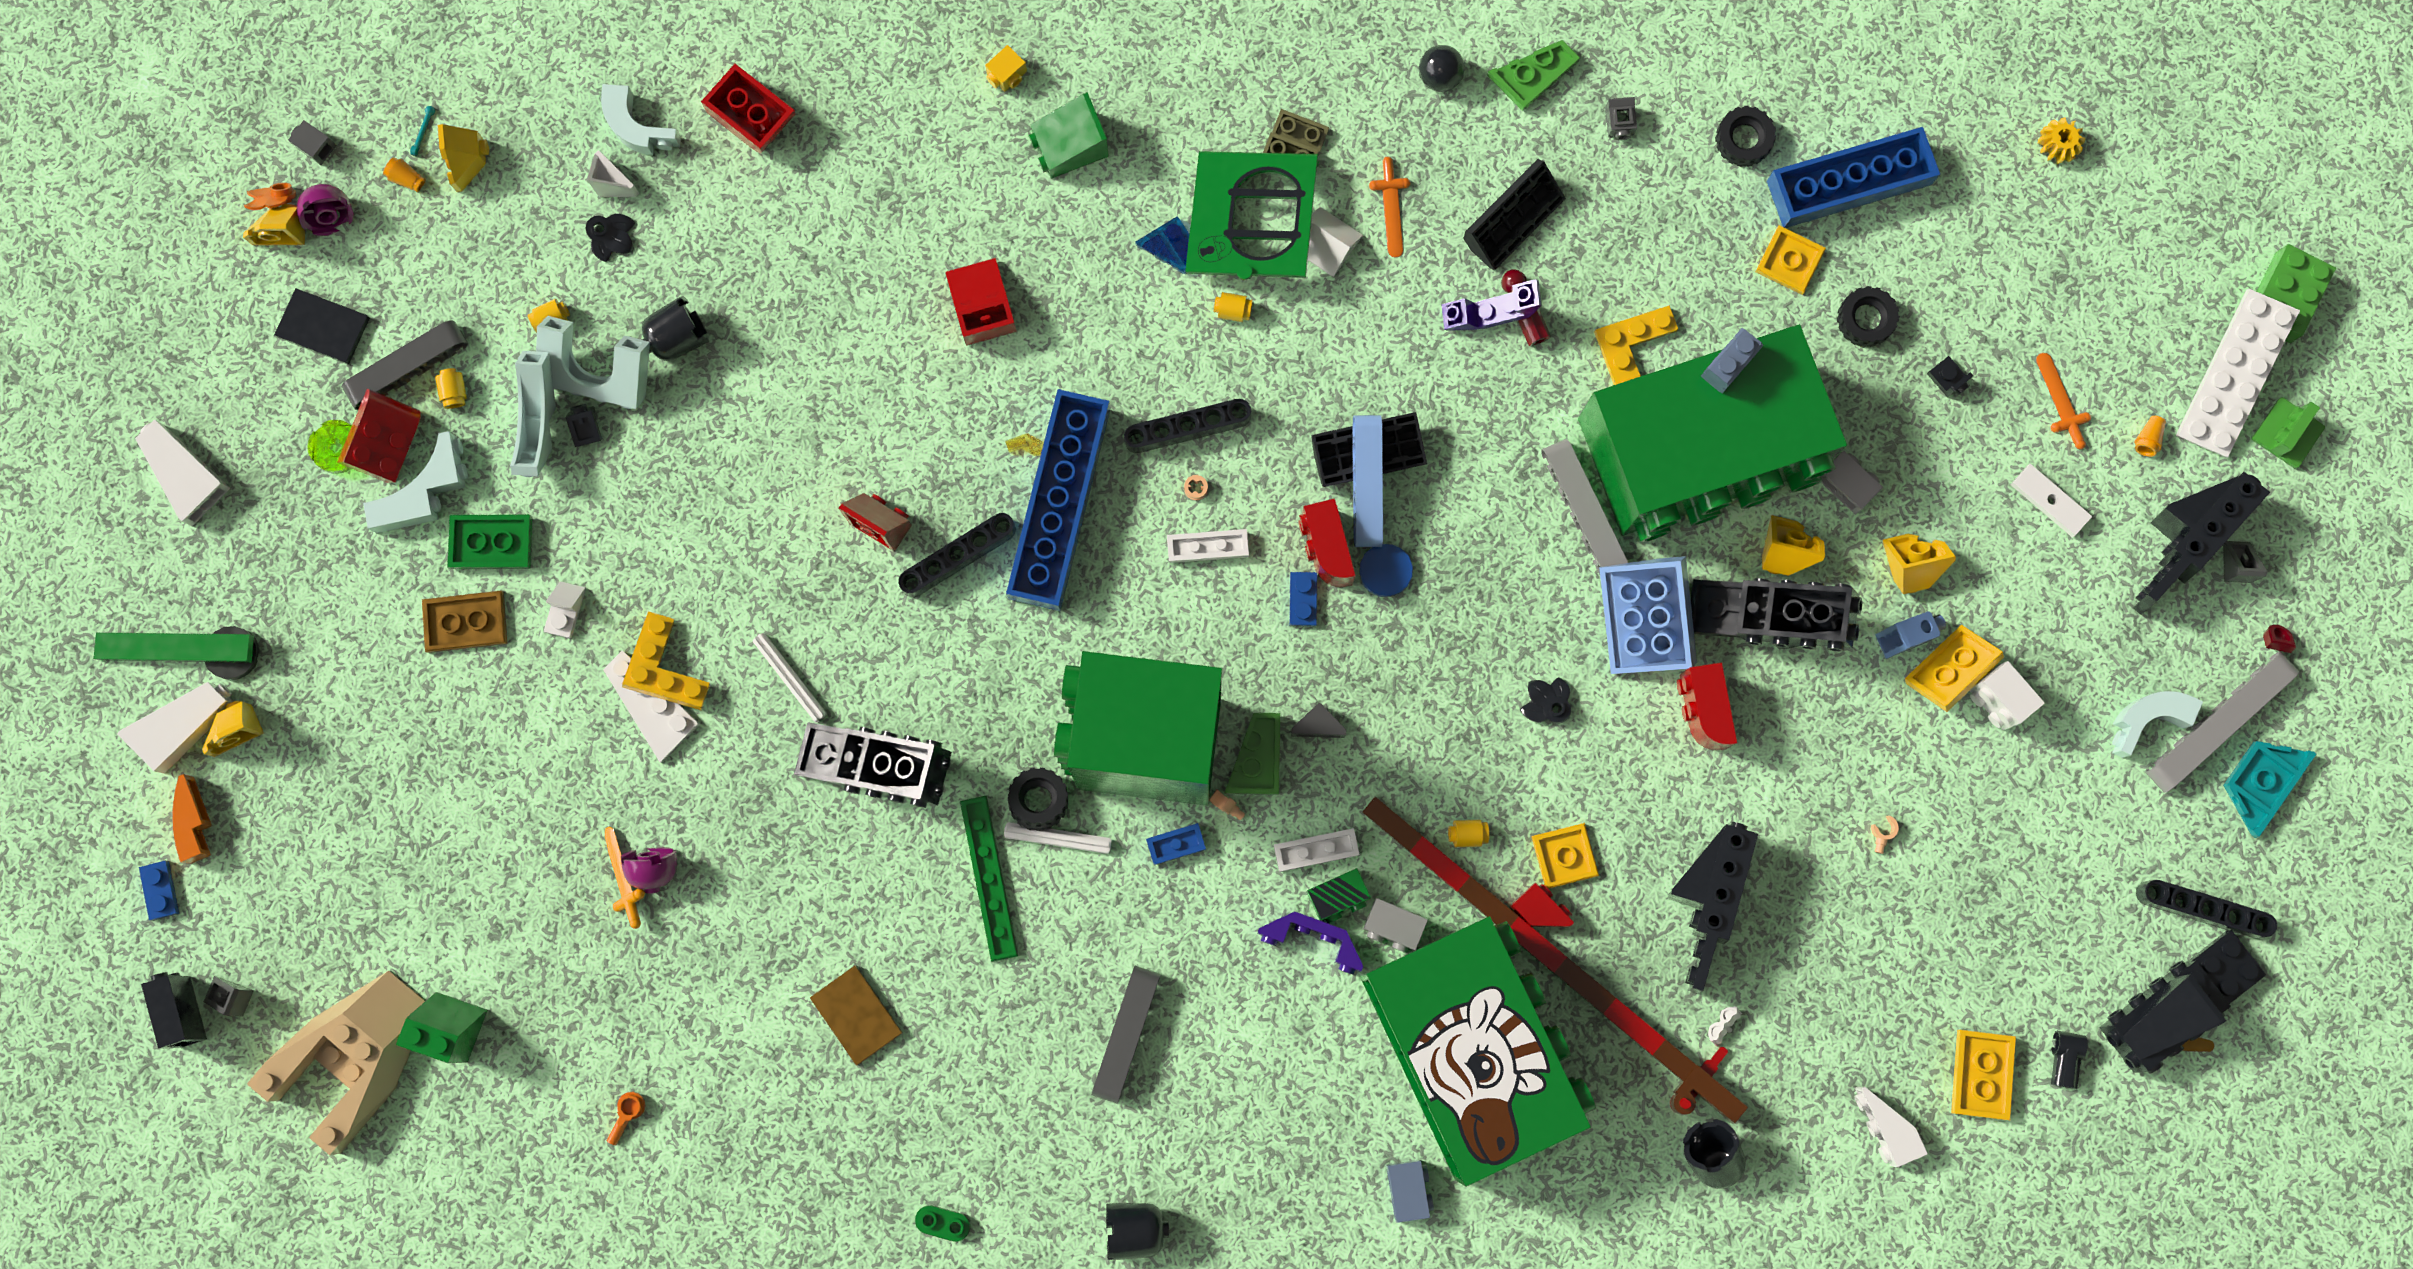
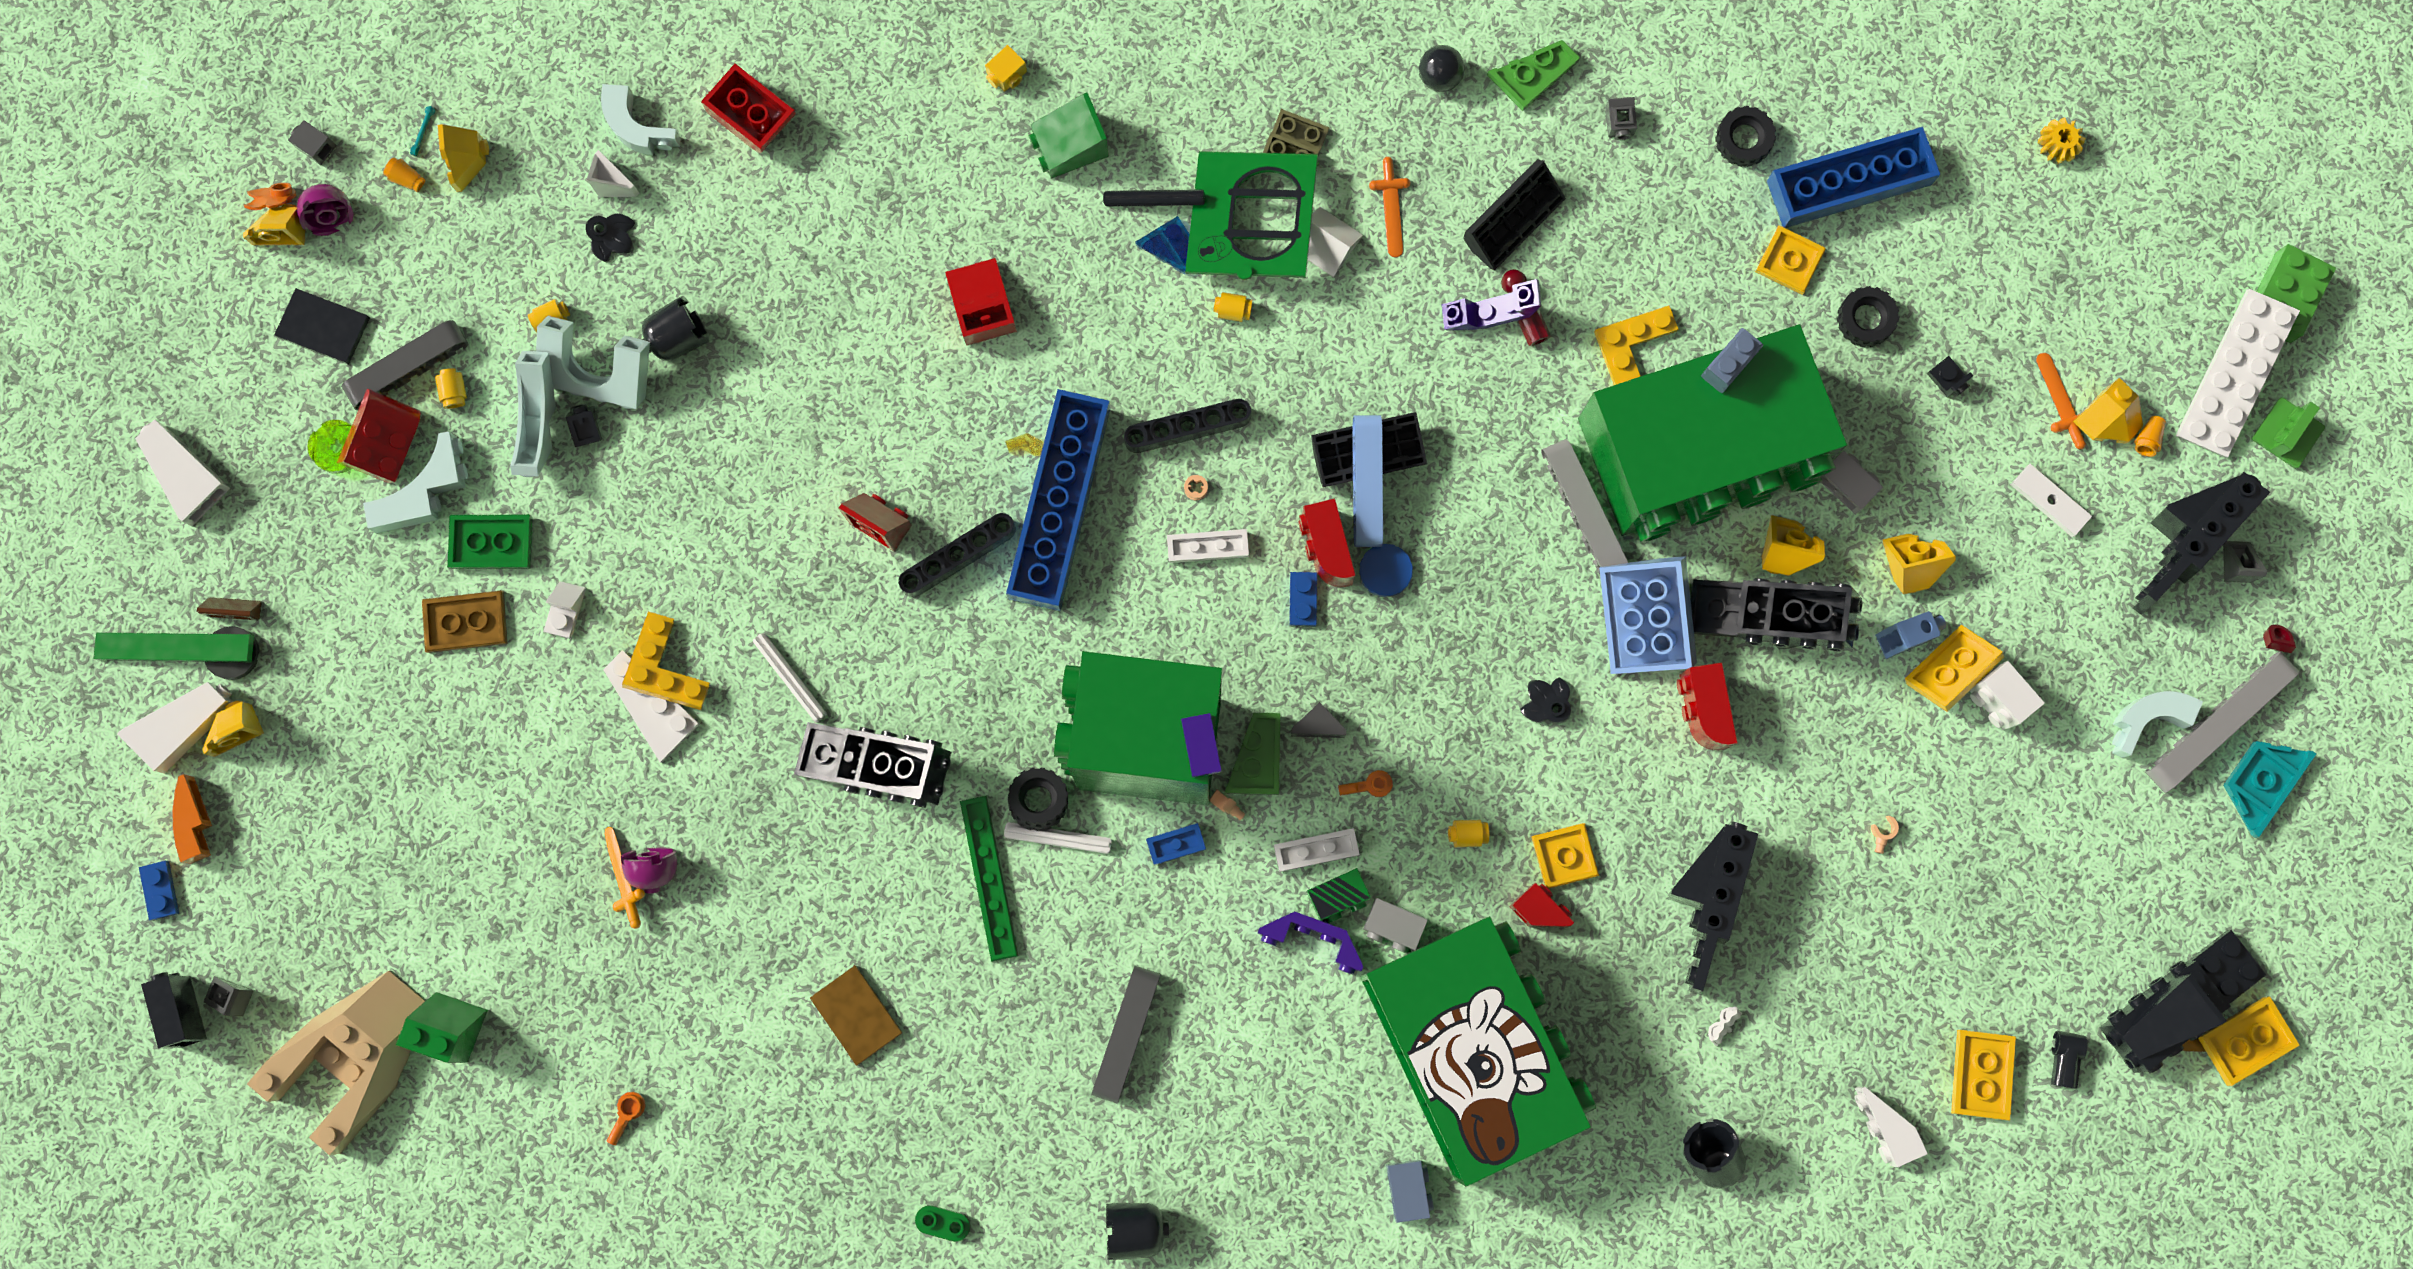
(230, 608): none -> reddish brown slope
(1154, 197): none -> black axle
(1201, 745): none -> dark purple tile
(1377, 784): none -> orange plate
(1694, 1079): reddish brown piece -> none
(2112, 414): none -> yellow slope
(2218, 909): black beam -> none
(2248, 1041): none -> yellow plate

